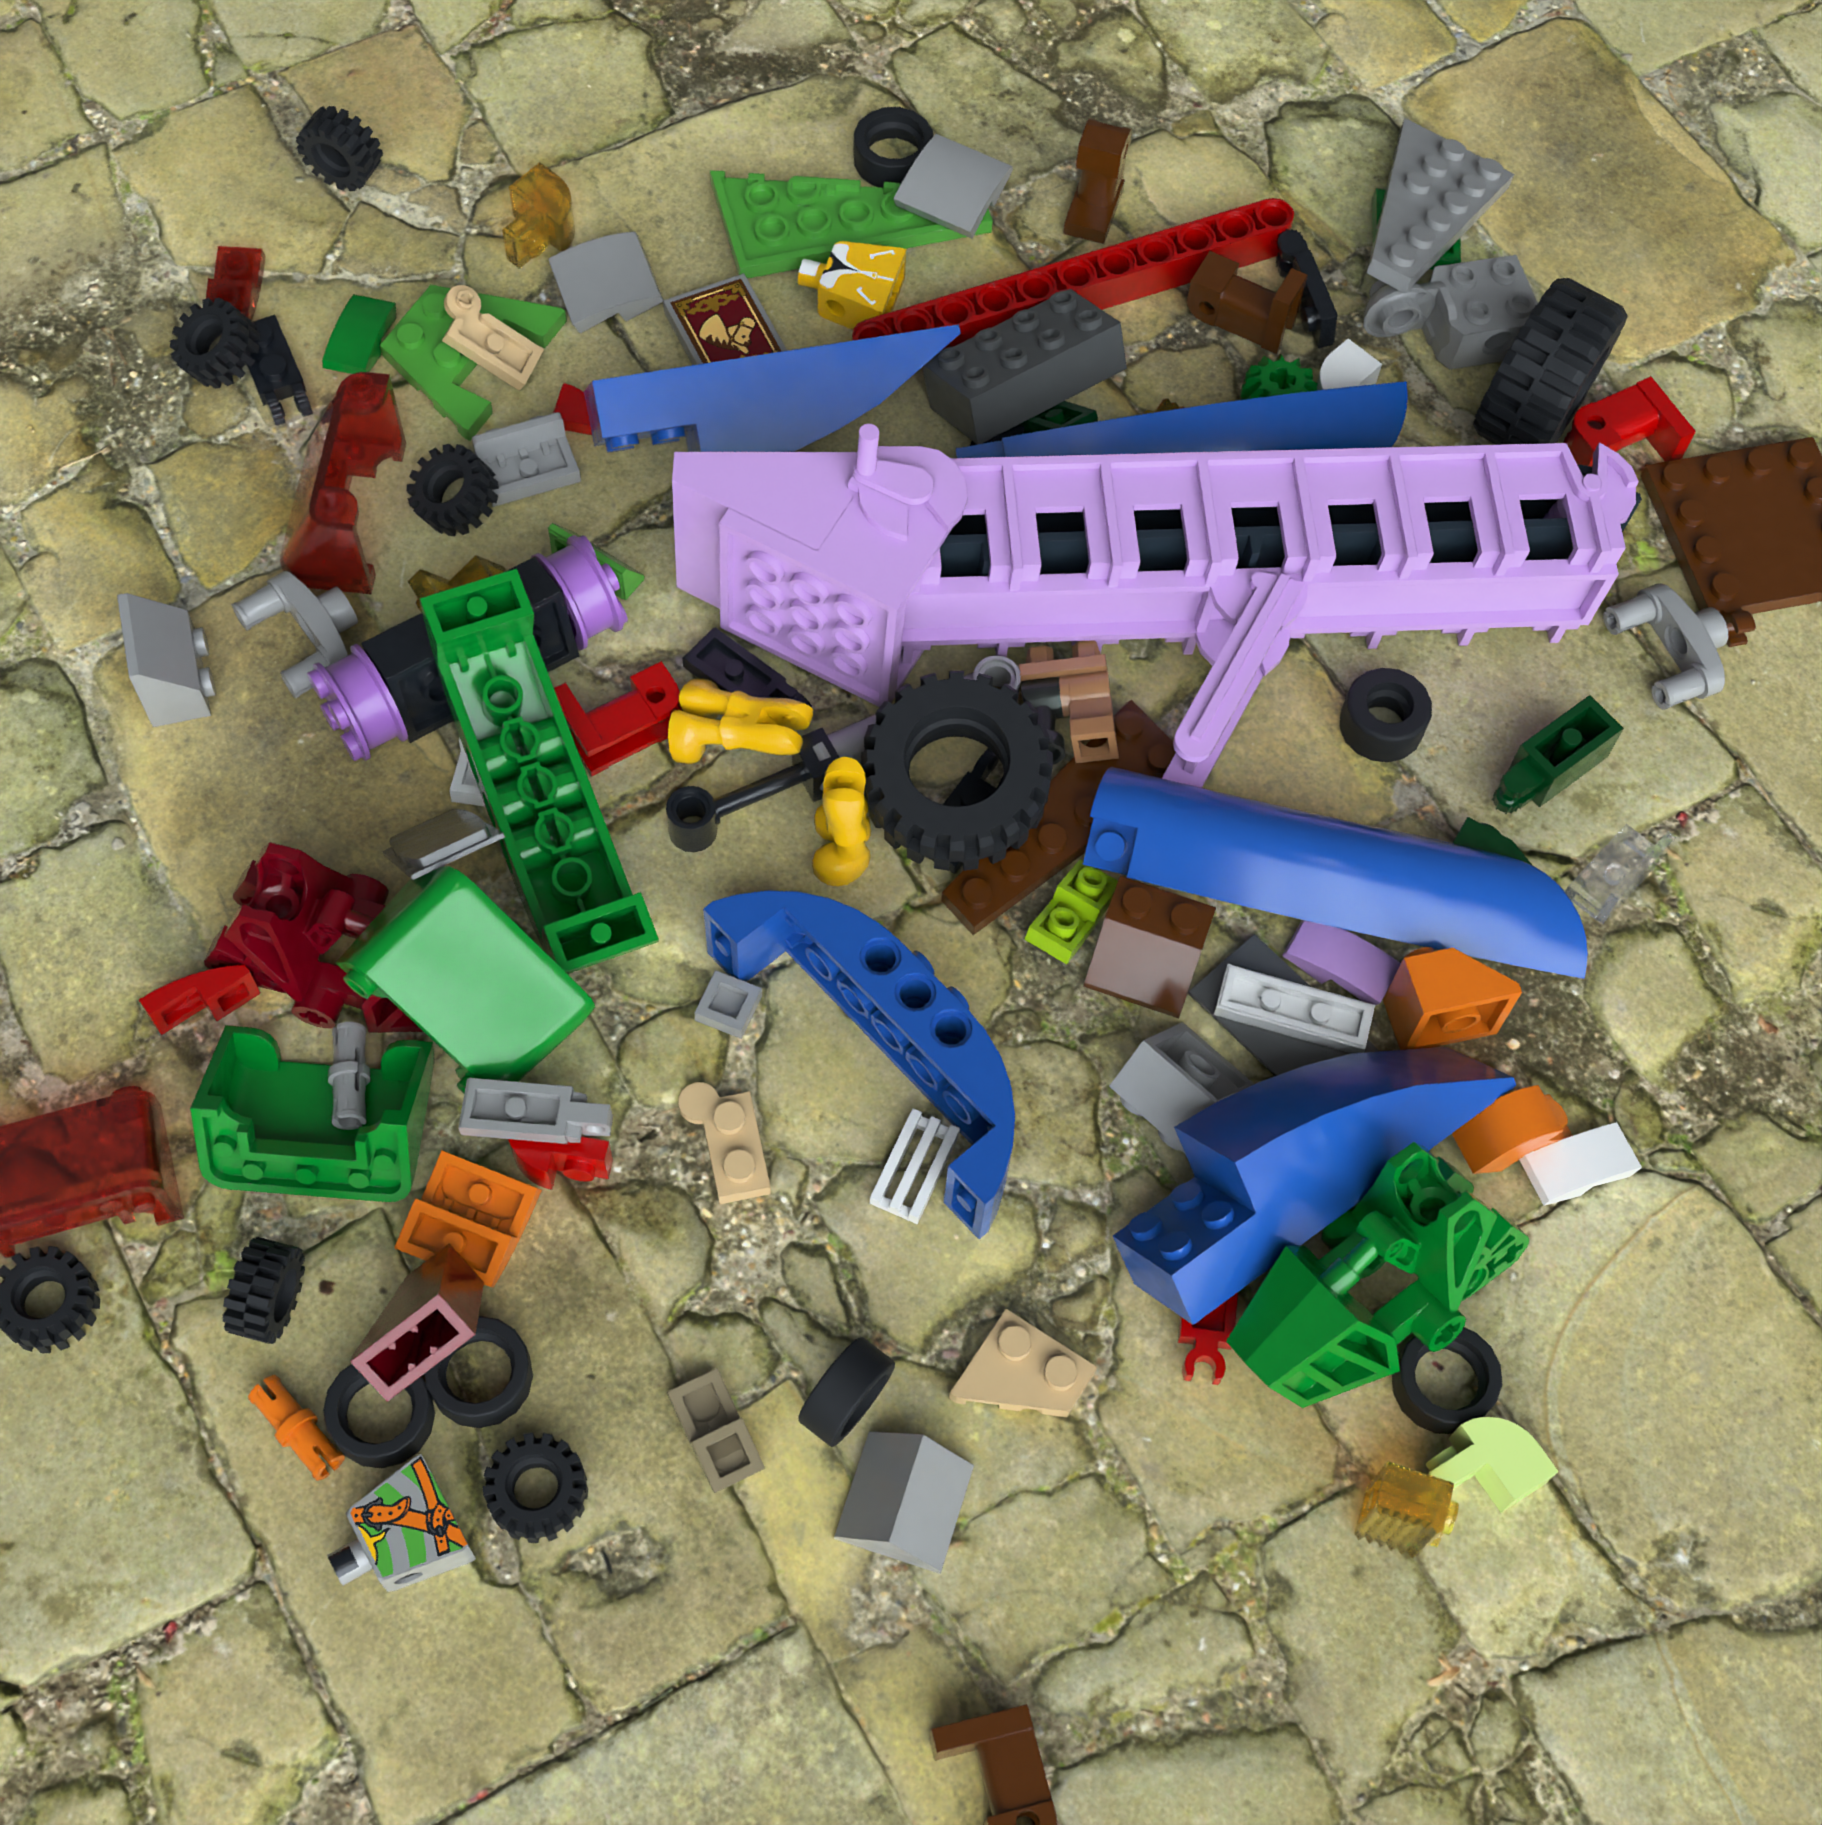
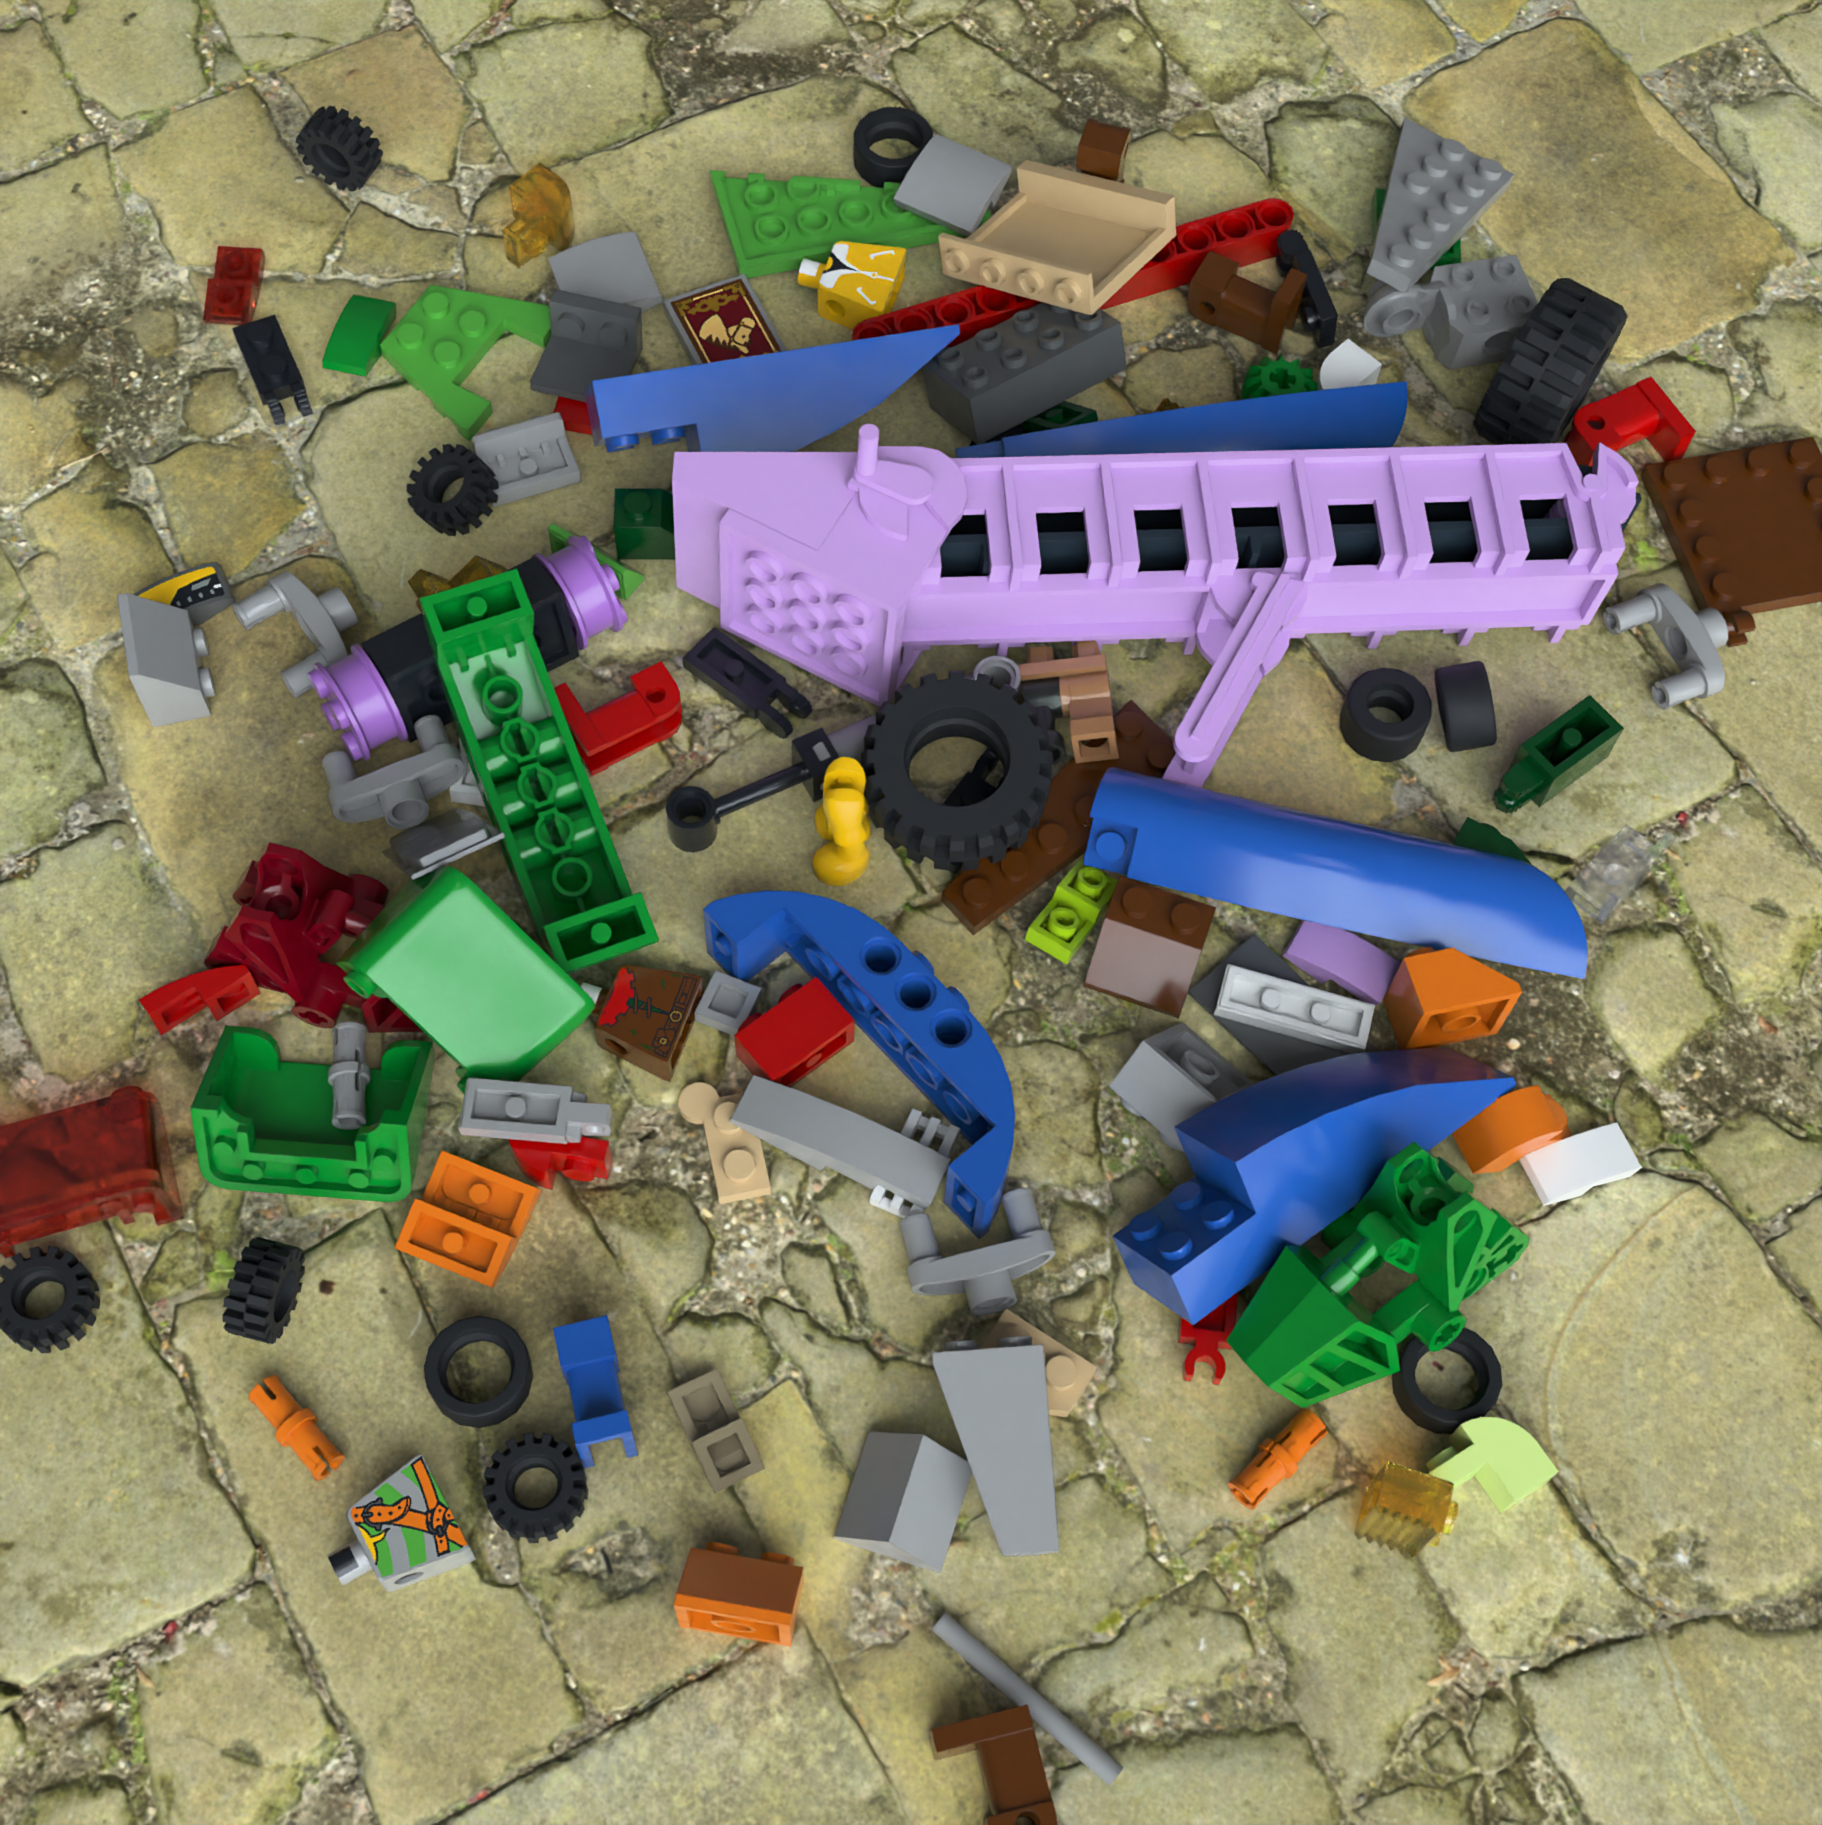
(199, 333): black tyre -> none
(199, 590): none -> slope
(349, 441): clear red windscreen -> none
(373, 1454): black tyre -> none
(400, 788): none -> light grey connector
(421, 1324): slope -> none
(488, 339): tan hinge -> none
(587, 344): none -> dark grey bracket
(591, 1372): none -> blue piece
(644, 524): none -> dark green slope
(646, 1016): none -> reddish brown torso
(740, 1594): none -> orange slope
(747, 722): yellow piece -> none
(794, 1034): none -> red brick
(841, 1140): none -> light grey slope
(846, 1391): black tyre -> none
(983, 1272): none -> light grey connector
(1005, 1431): none -> light grey slope
(1022, 1693): none -> light grey bar
(1063, 238): none -> tan panel
(1277, 1458): none -> orange pin
(1465, 706): none -> black tyre

